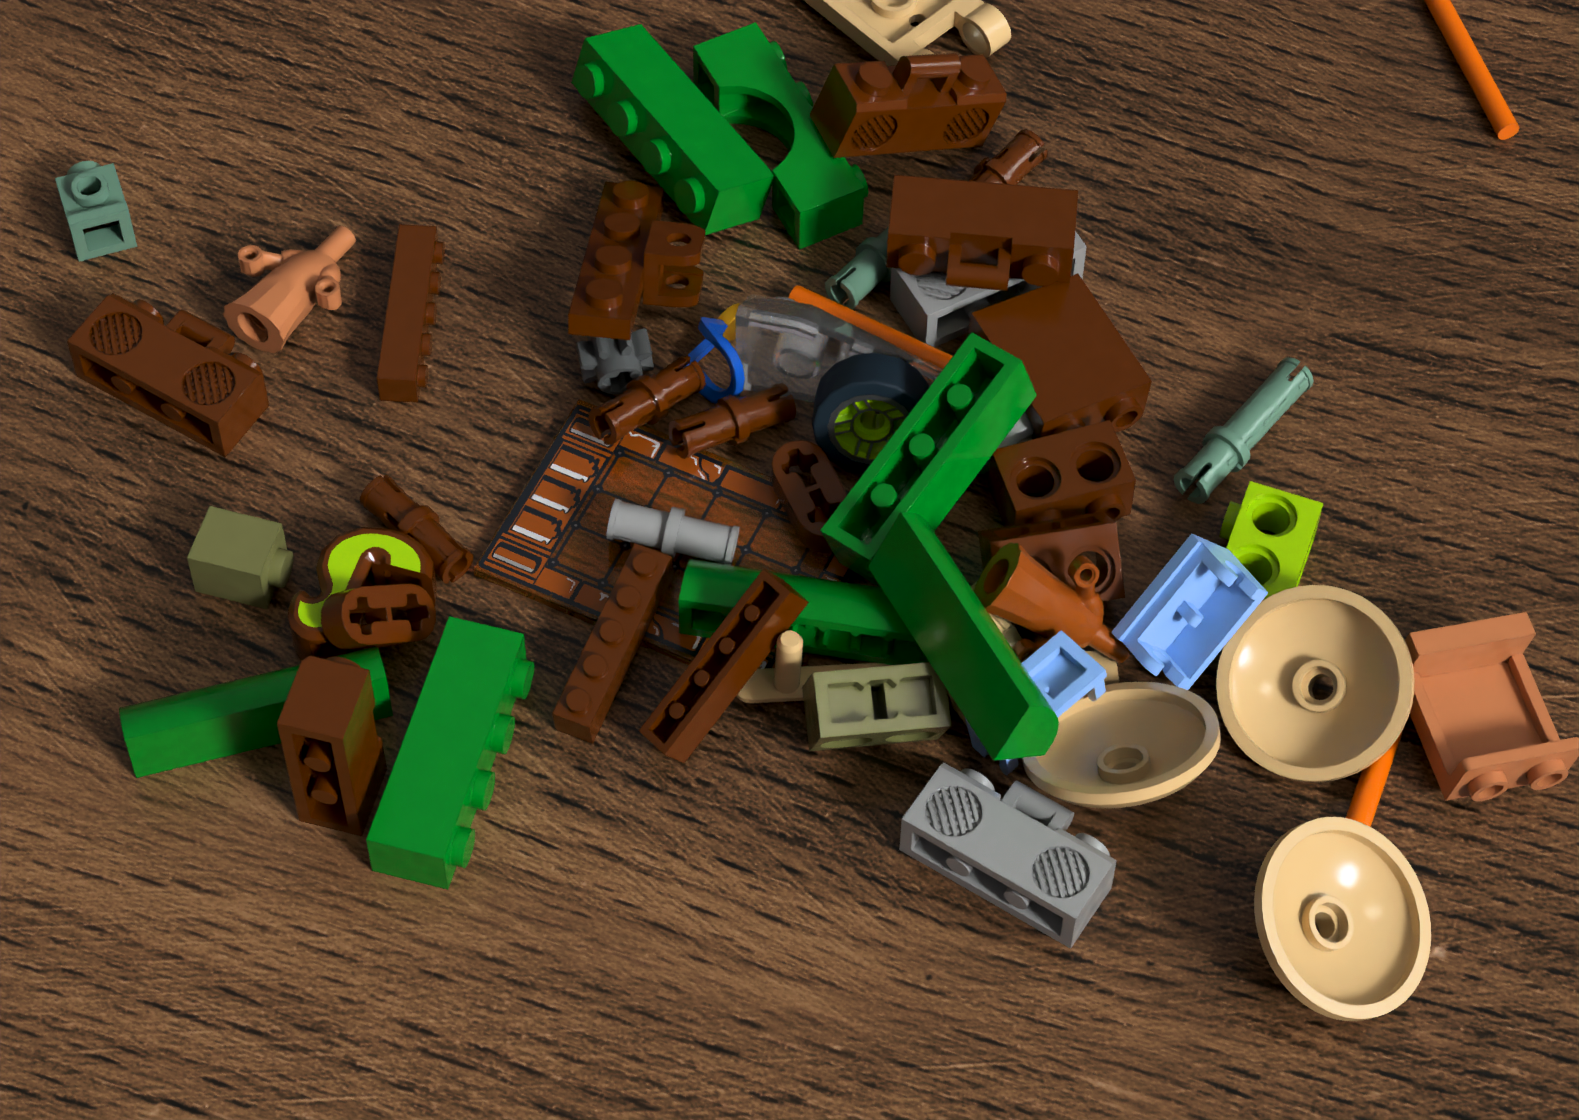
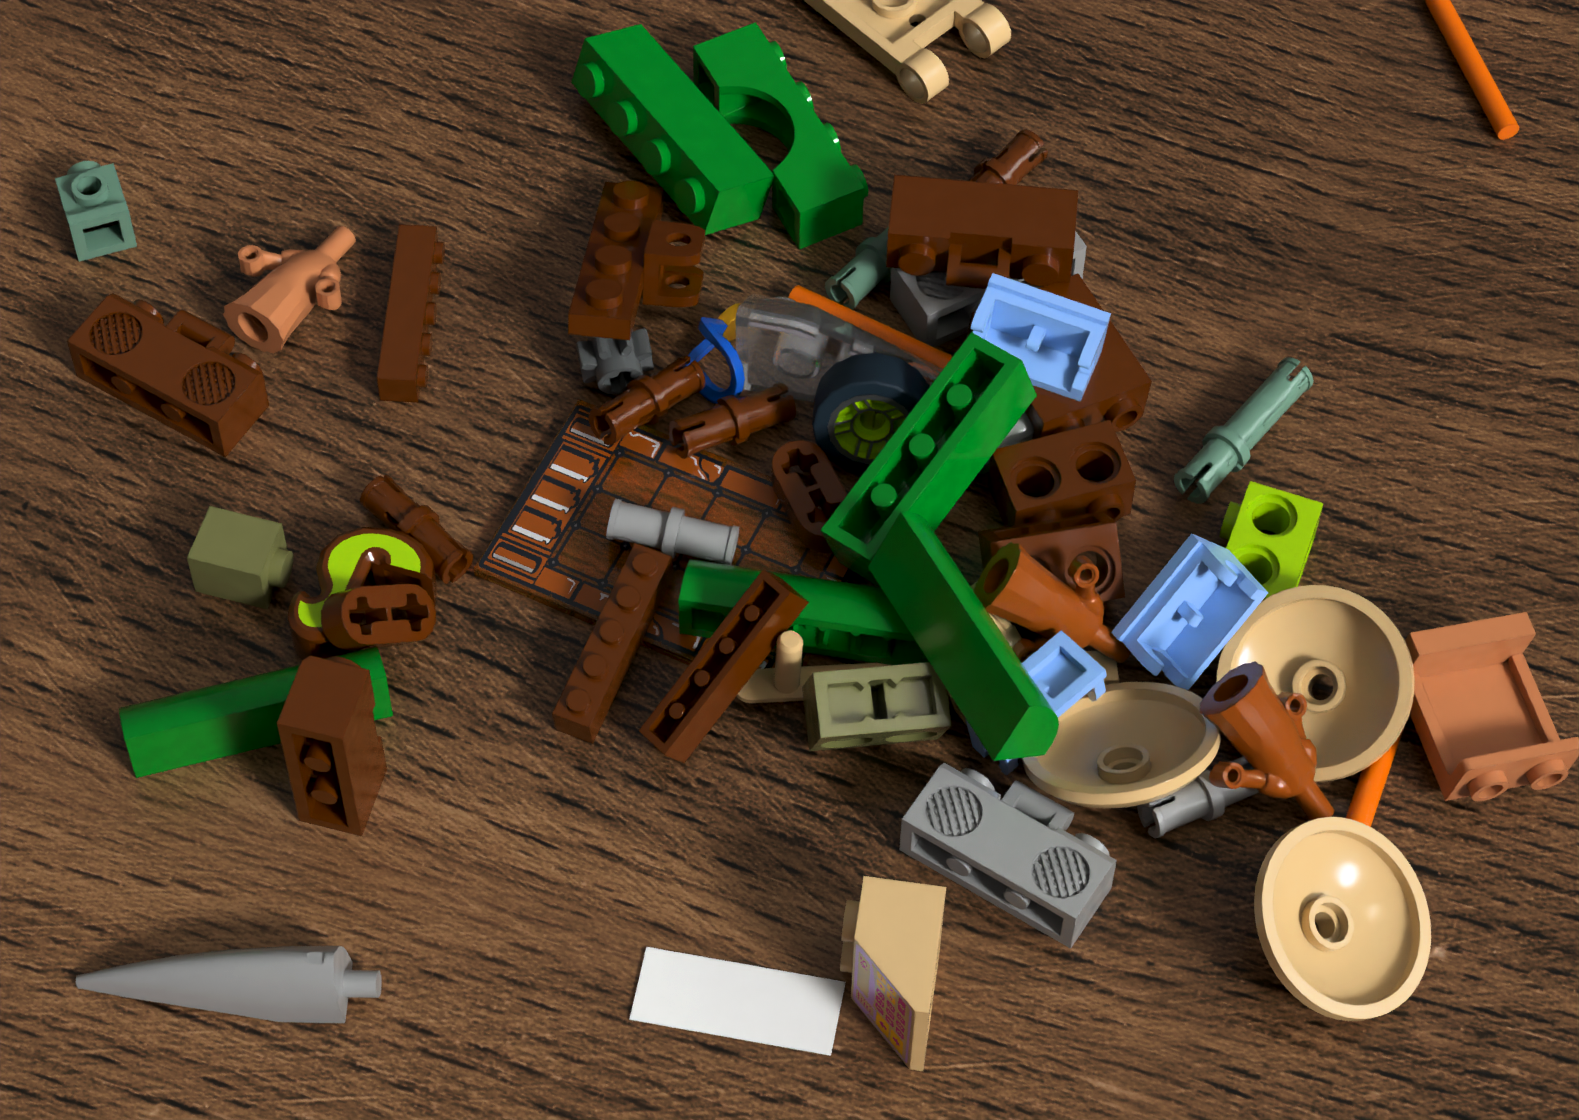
(257, 983): none -> light grey piece
(449, 754): green brick -> none
(738, 1001): none -> white sticker
(893, 960): none -> tan slope
(908, 106): reddish brown piece -> none
(1046, 331): none -> light blue hinge
(1192, 802): none -> light grey pin
(1269, 737): none -> dark orange piece

